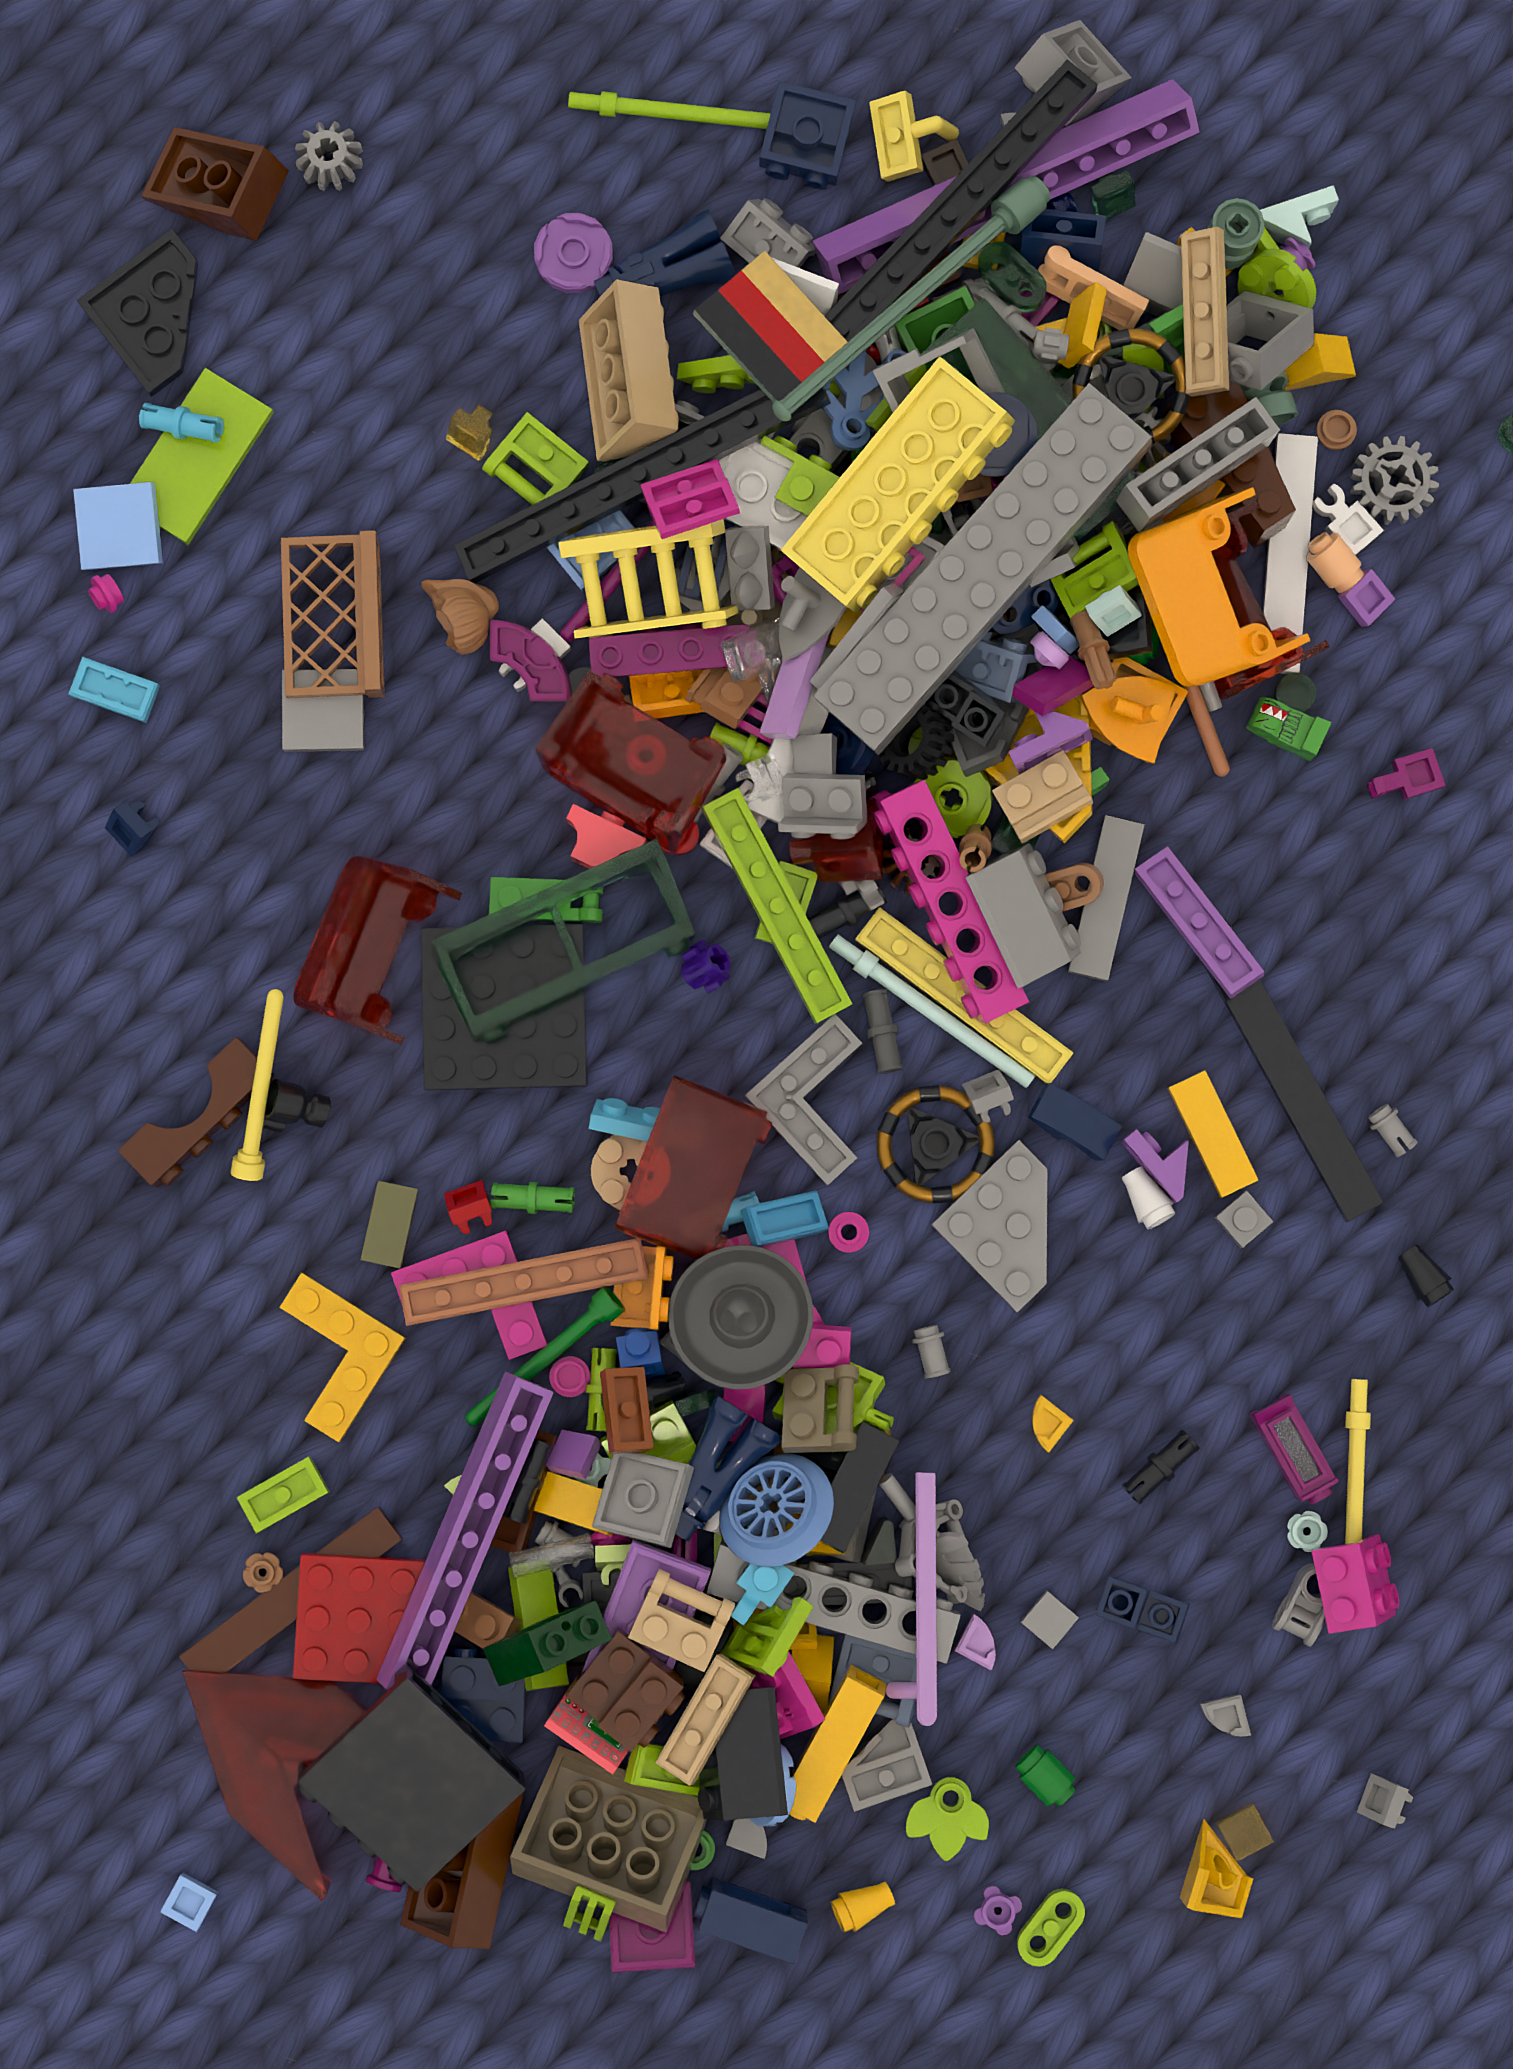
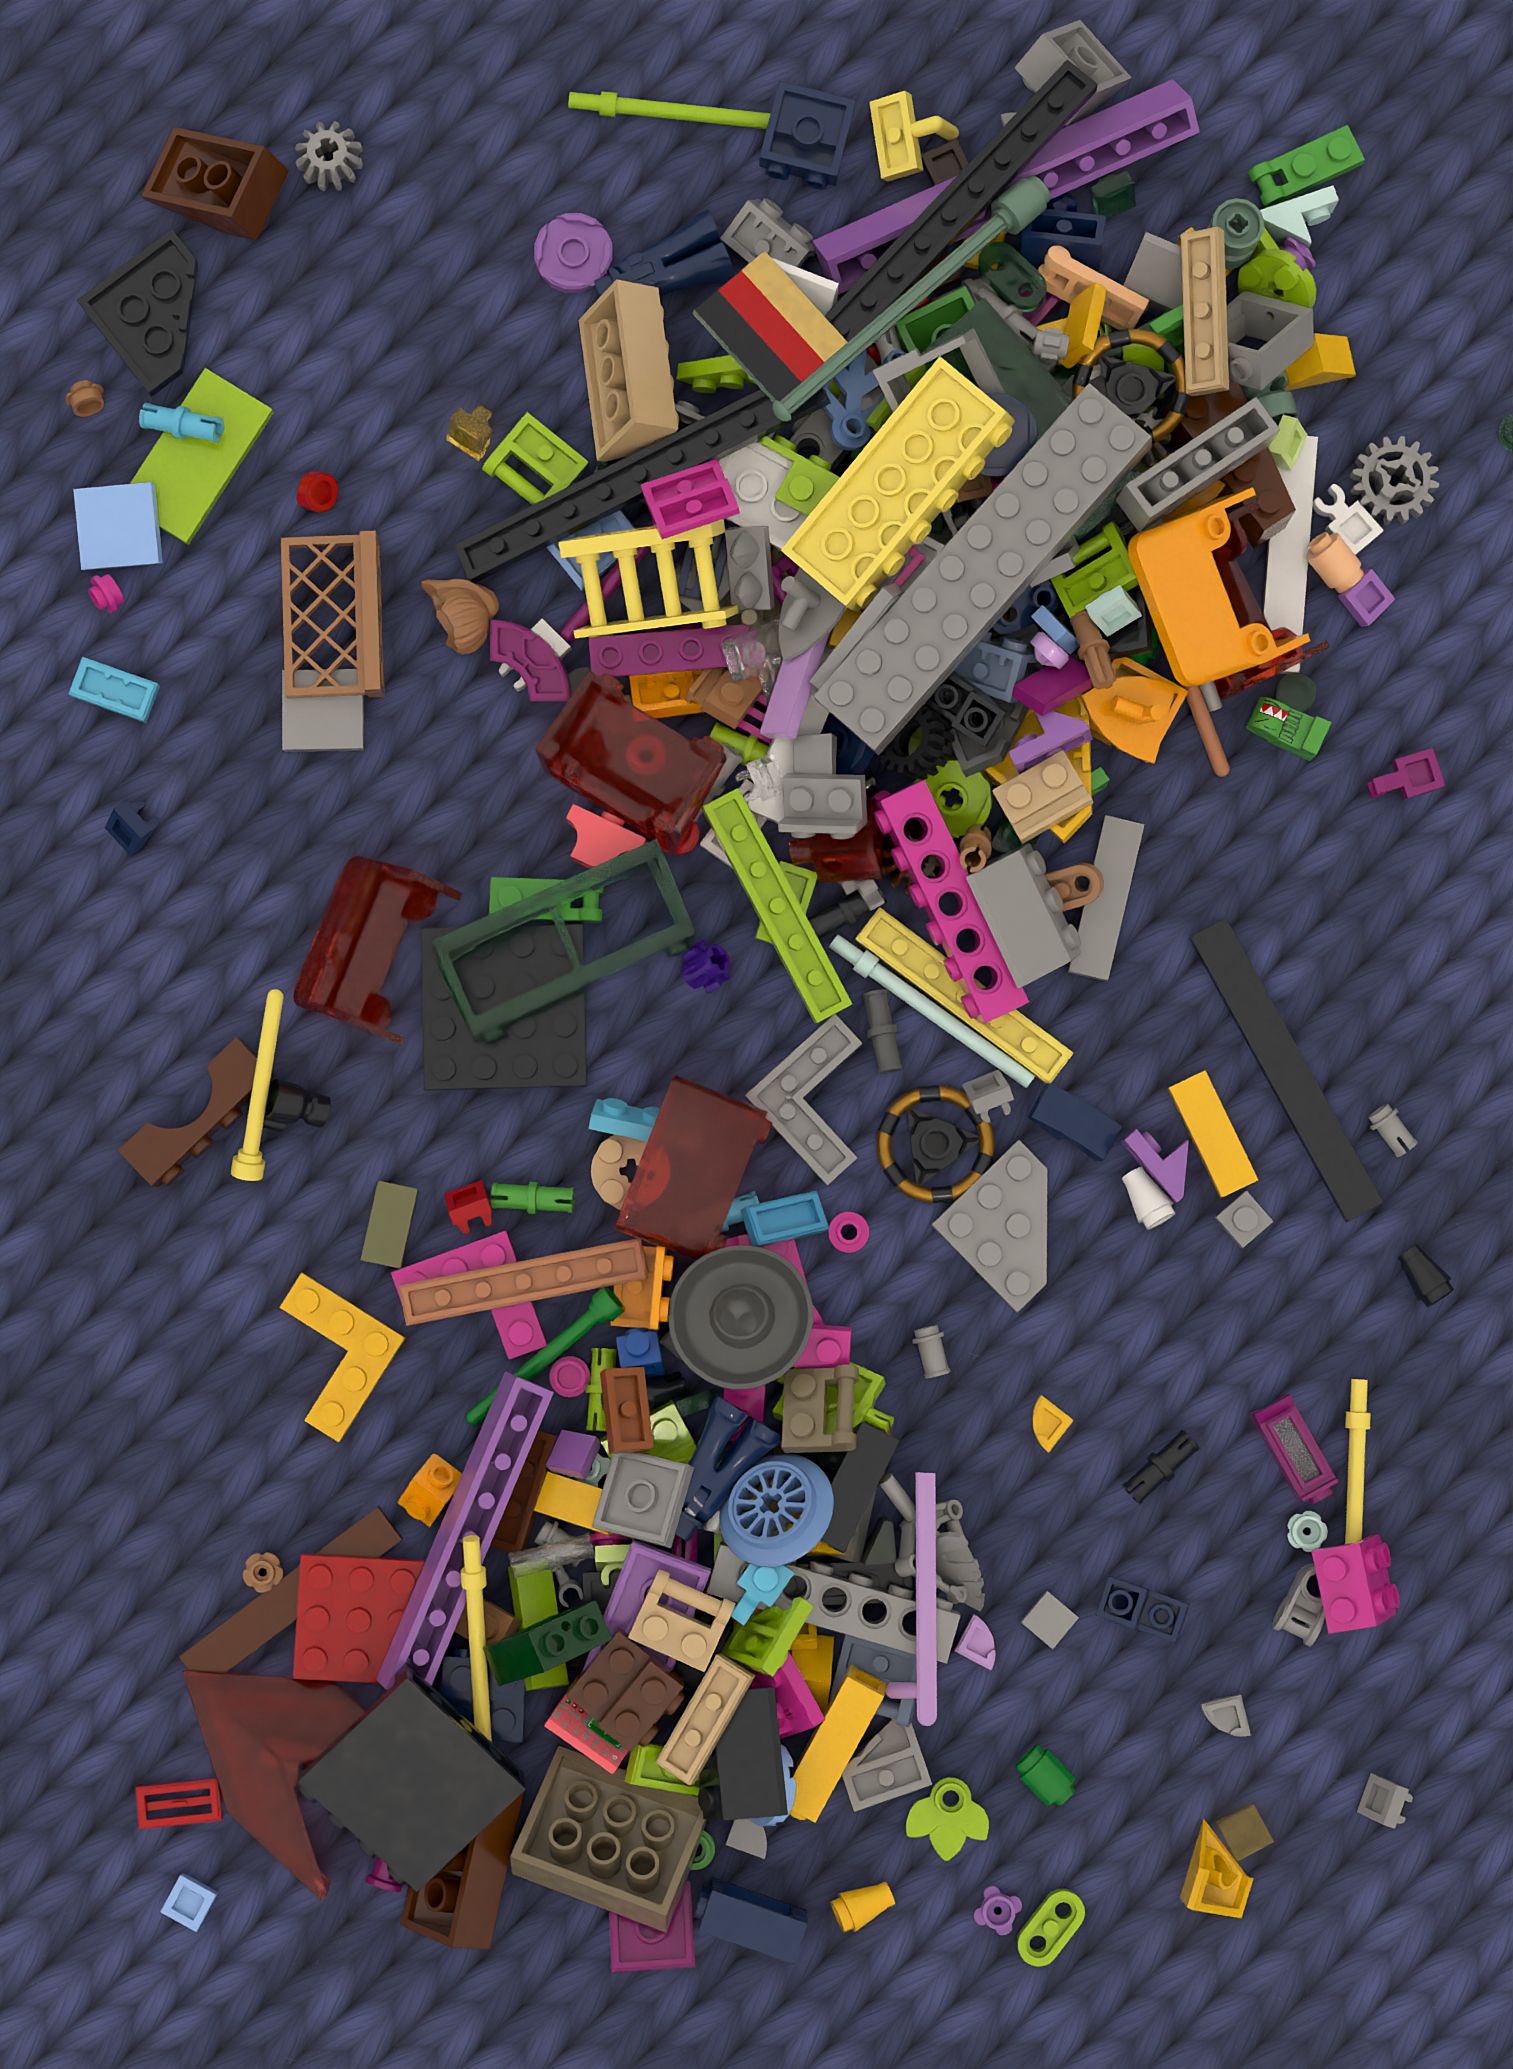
(85, 398): none -> medium nougat plate
(214, 1799): none -> red tile
(283, 1494): lime plate -> none
(317, 491): none -> red tile
(430, 1490): none -> light orange bracket
(473, 1581): none -> light yellow bar
(528, 1482): black pin -> none
(586, 1919): lime tile -> none
(1199, 922): medium lavender plate -> none
(1287, 442): none -> yellowish green tile
(1307, 166): none -> bright green plate
(1336, 430): medium nougat plate -> none

